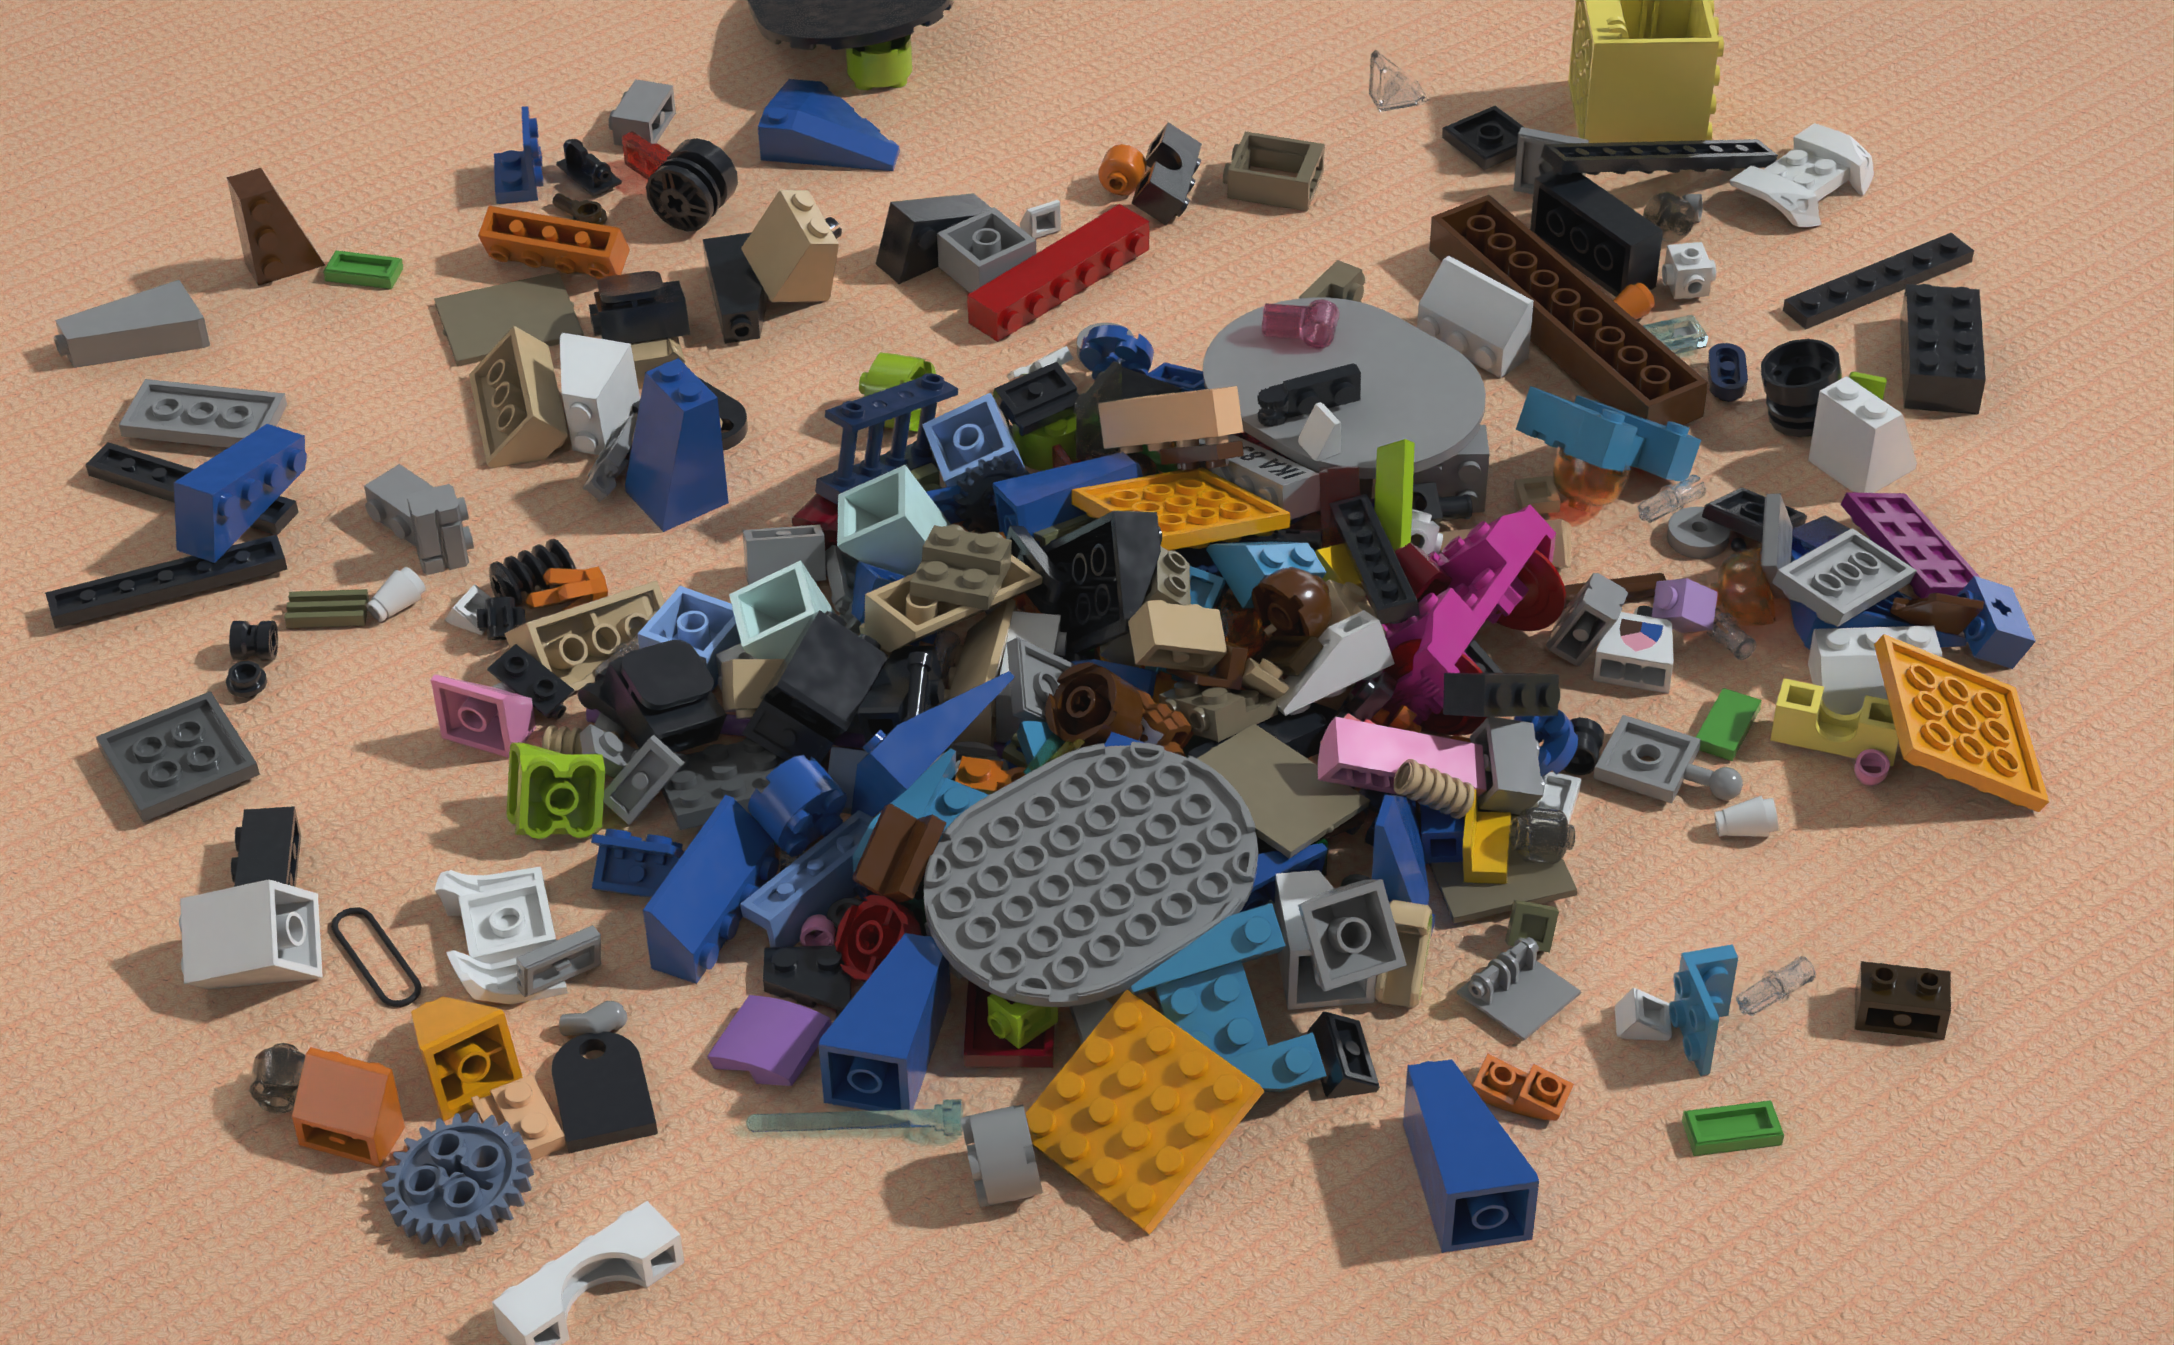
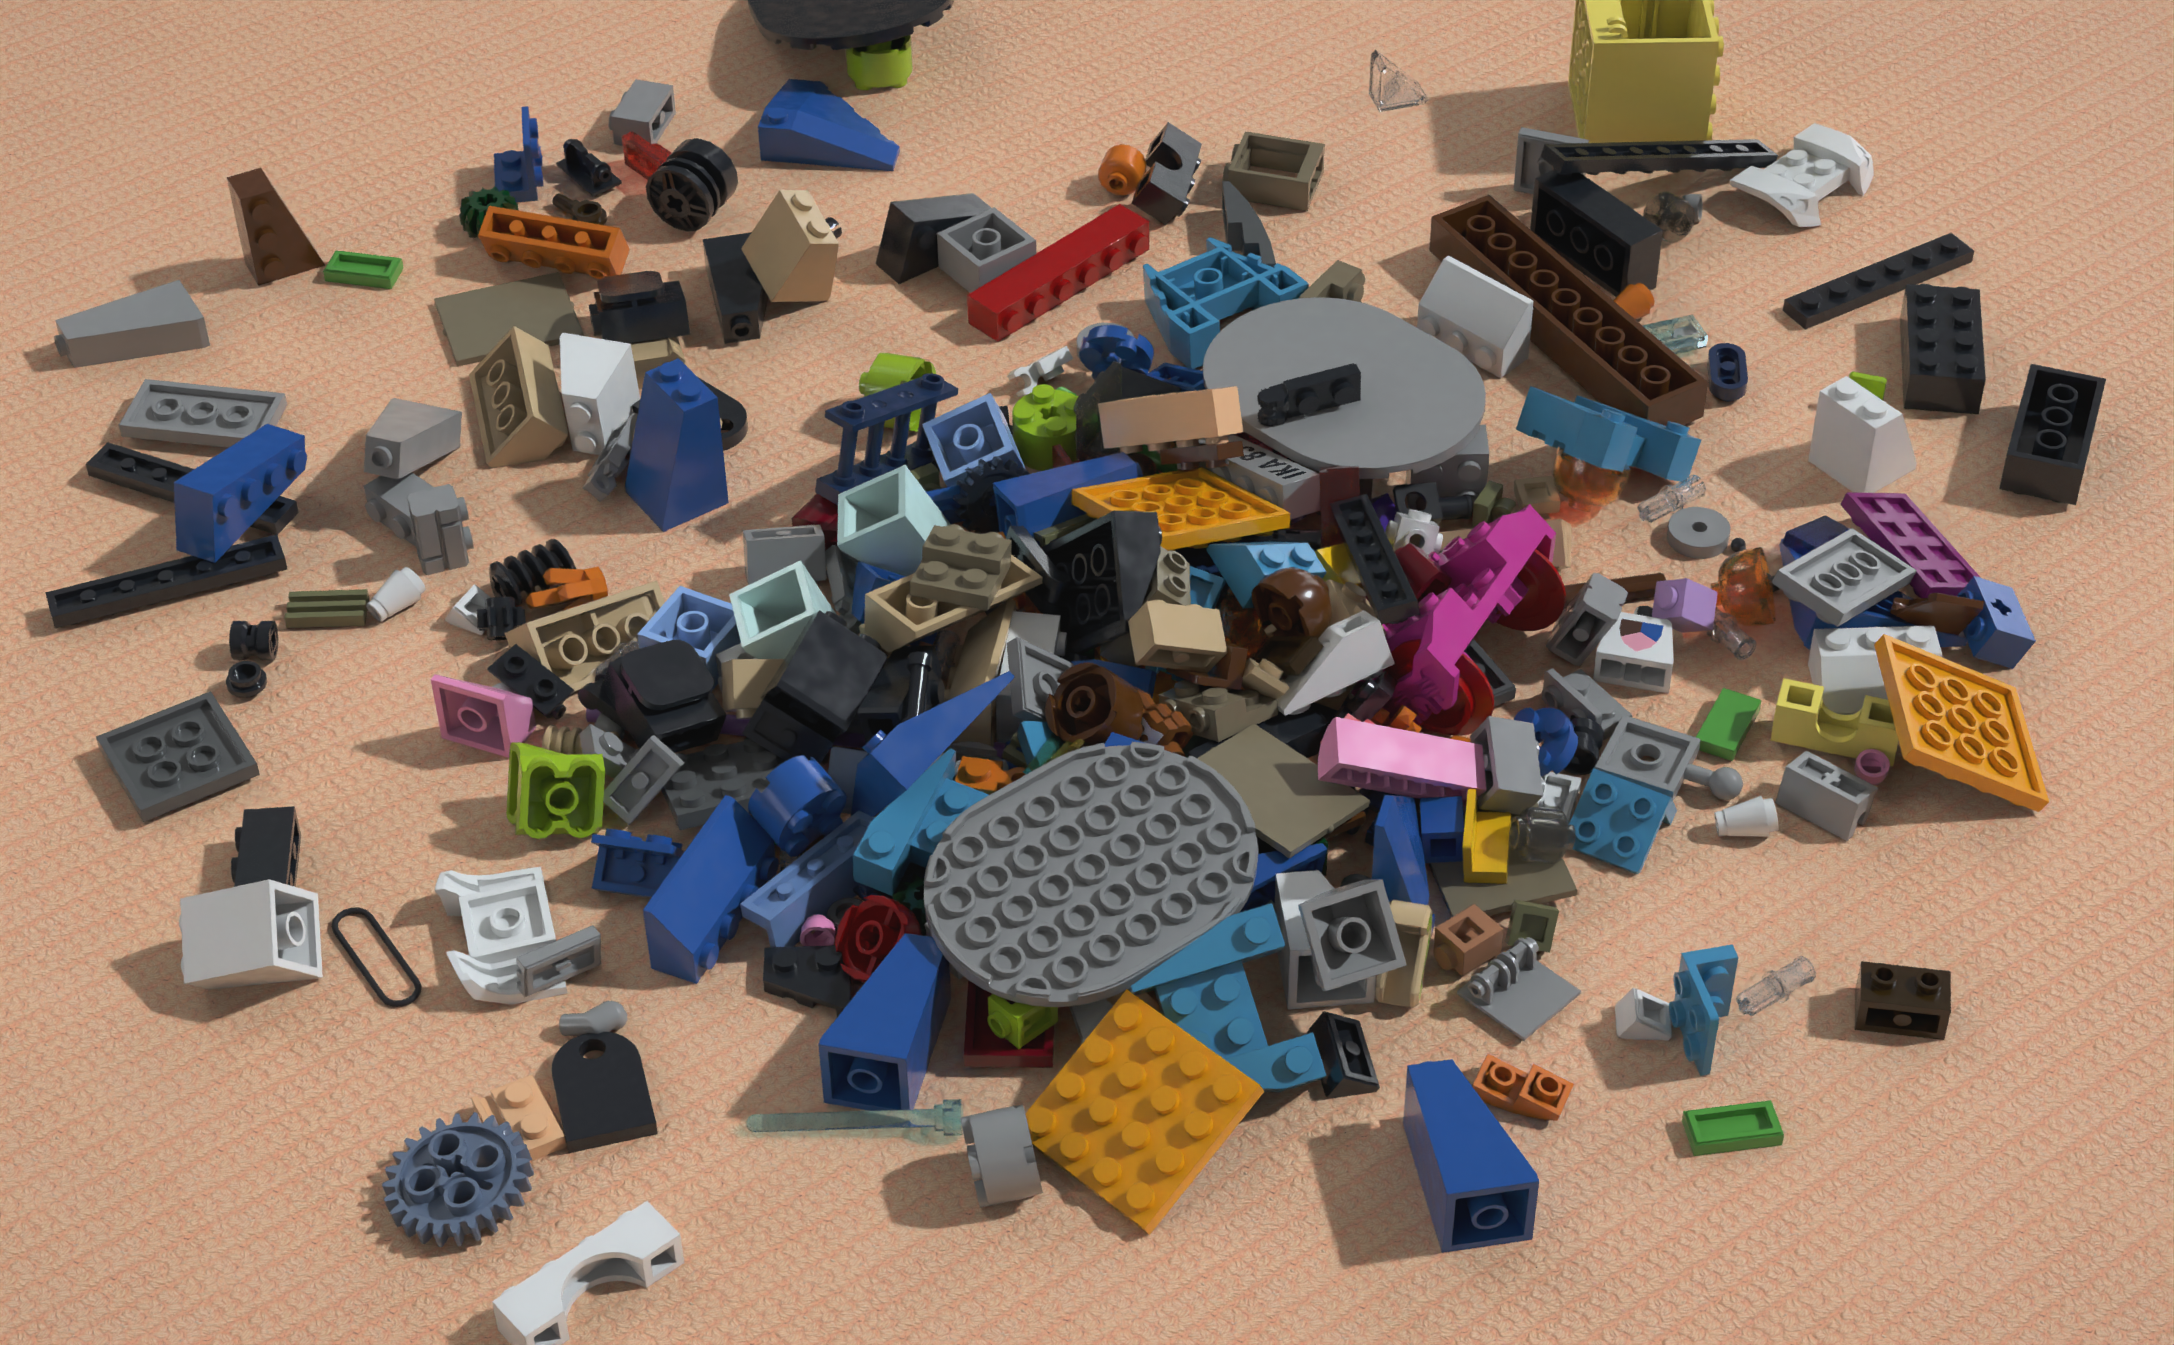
(276, 1077): clear smoke head -> none
(347, 1107): orange slope -> none
(410, 437): none -> light grey slope
(464, 1051): light orange slope -> none
(475, 207): none -> dark green gear
(770, 1040): medium lavender slope -> none
(898, 853): reddish brown panel -> none
(1037, 398): black plate -> none
(1042, 219): white slope -> none
(1208, 288): none -> dark azure wedge
(1243, 226): none -> dark grey slope
(1311, 323): clear pink piece -> none
(1321, 434): white slope -> none
(1395, 490): lime tile -> none
(1434, 788): tan piece -> none
(1467, 940): none -> nougat brick
(1485, 137): black plate -> none
(1491, 505): none -> olive tile
(1501, 694): black brick -> none
(1582, 697): none -> light grey bracket
(1619, 820): none -> dark azure bracket
(1688, 270): white brick -> none
(1744, 513): black plate -> none
(1775, 540): light grey tile -> none
(1792, 383): black wheel -> none
(1825, 795): none -> light grey hinge
(2052, 434): none -> black brick

